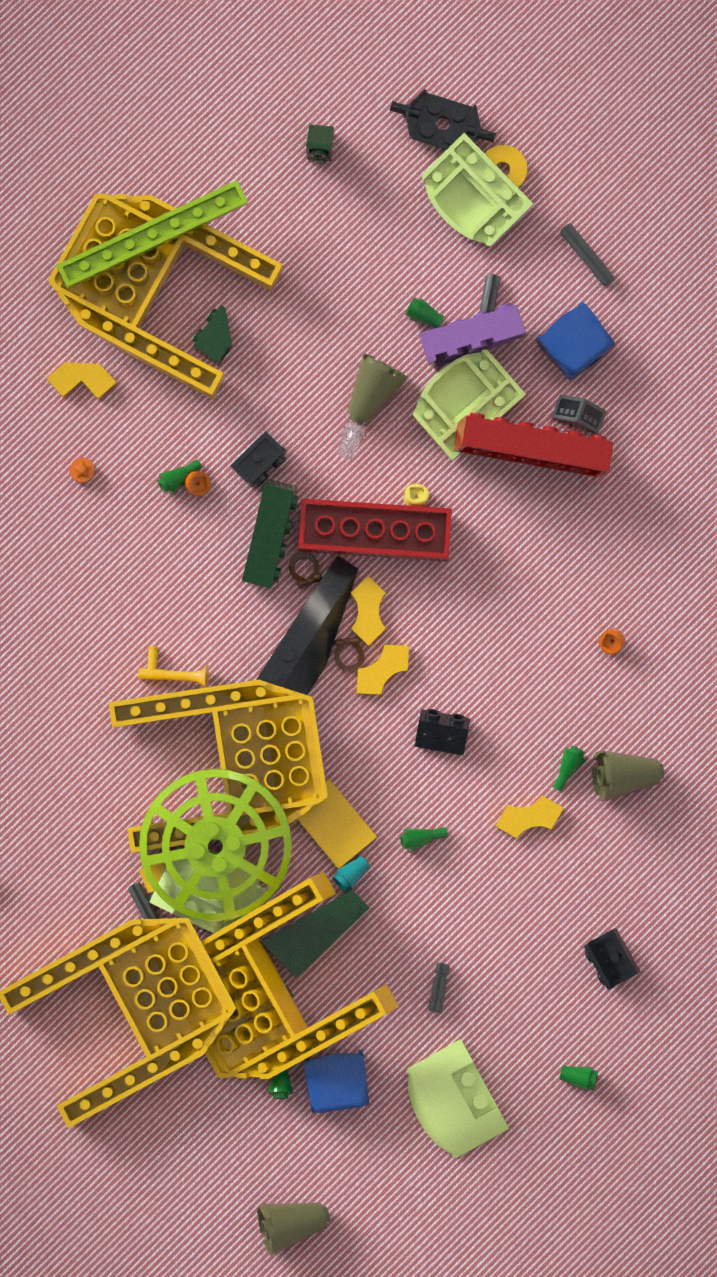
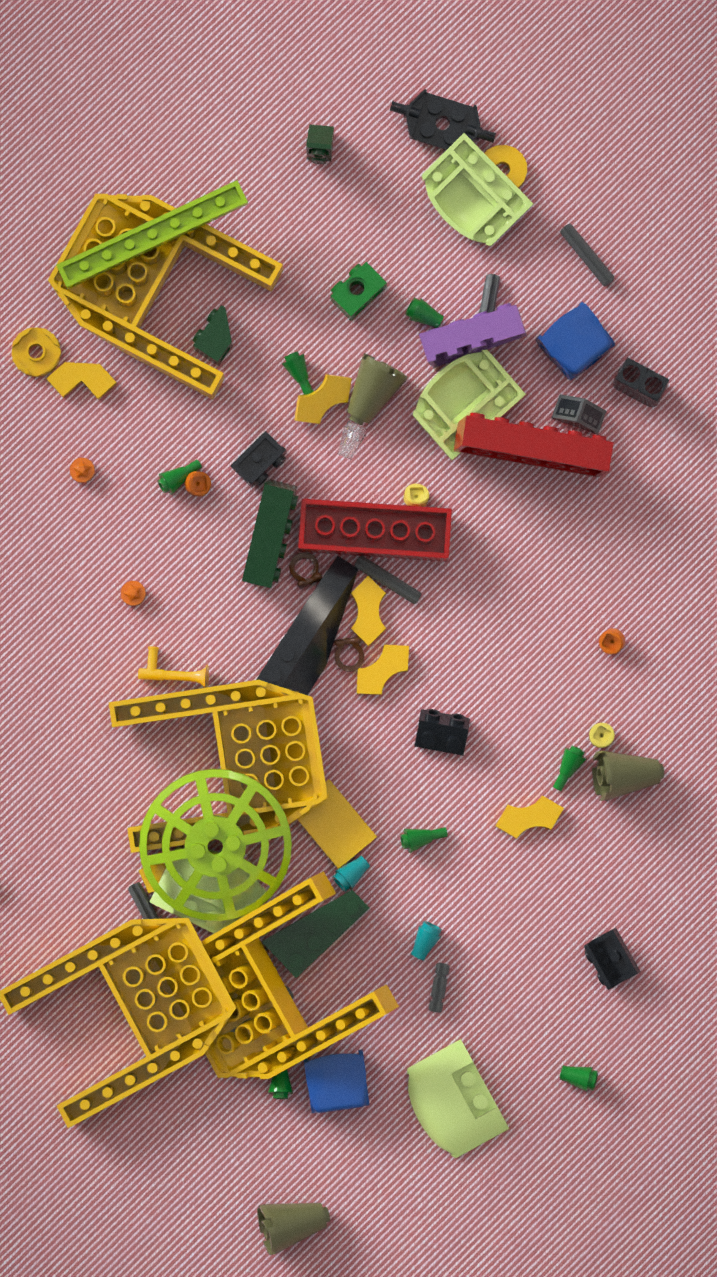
(36, 366): none -> yellow tile
(133, 593): none -> orange tile
(296, 366): none -> green cone
(332, 391): none -> yellow tile
(353, 304): none -> green brick
(388, 579): none -> dark grey axle
(425, 940): none -> teal cone
(601, 735): none -> light yellow tile
(630, 388): none -> black piece

